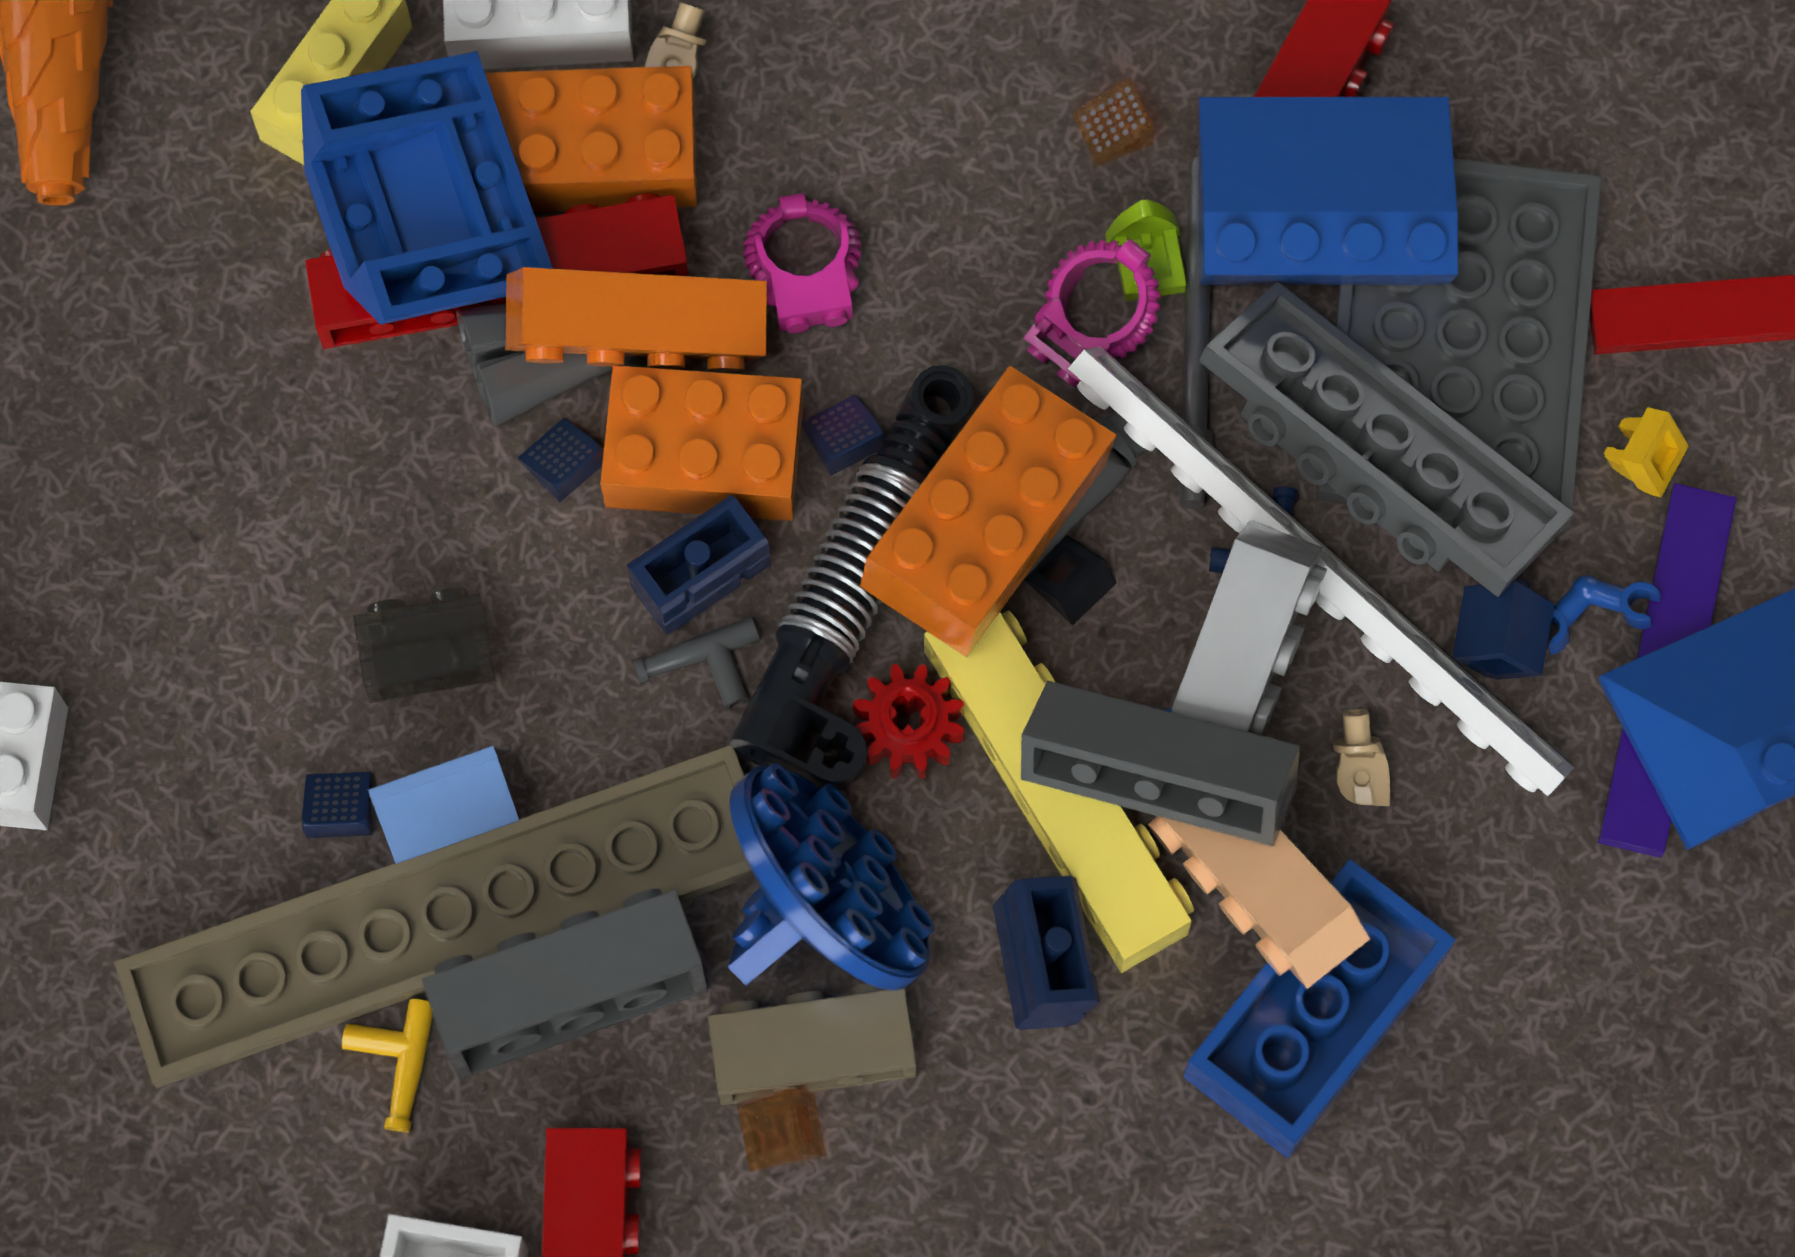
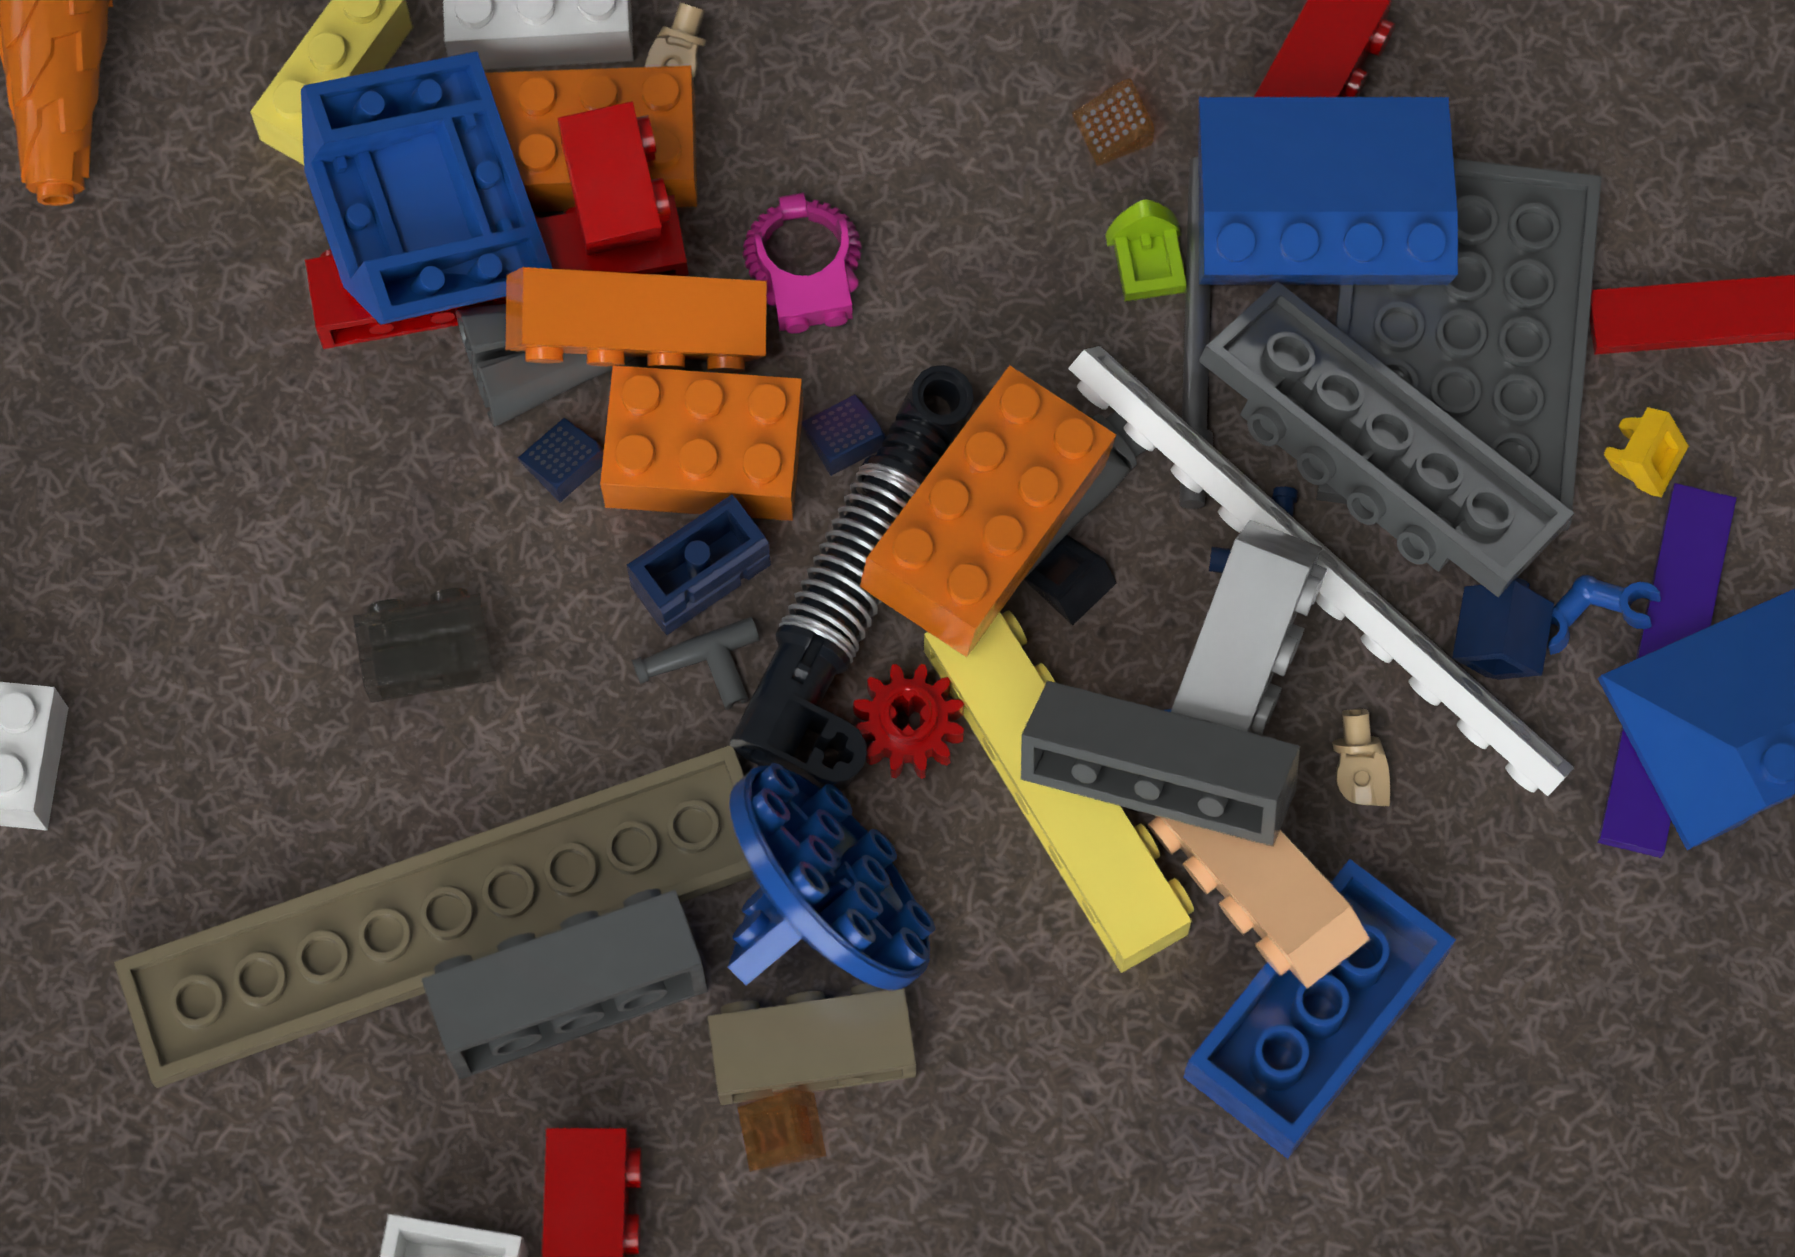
(337, 805): dark blue slope -> none
(407, 1047): yellow piece -> none
(444, 804): medium blue slope -> none
(611, 179): none -> red brick
(1045, 952): dark blue brick -> none
(1053, 317): dark pink piece -> none

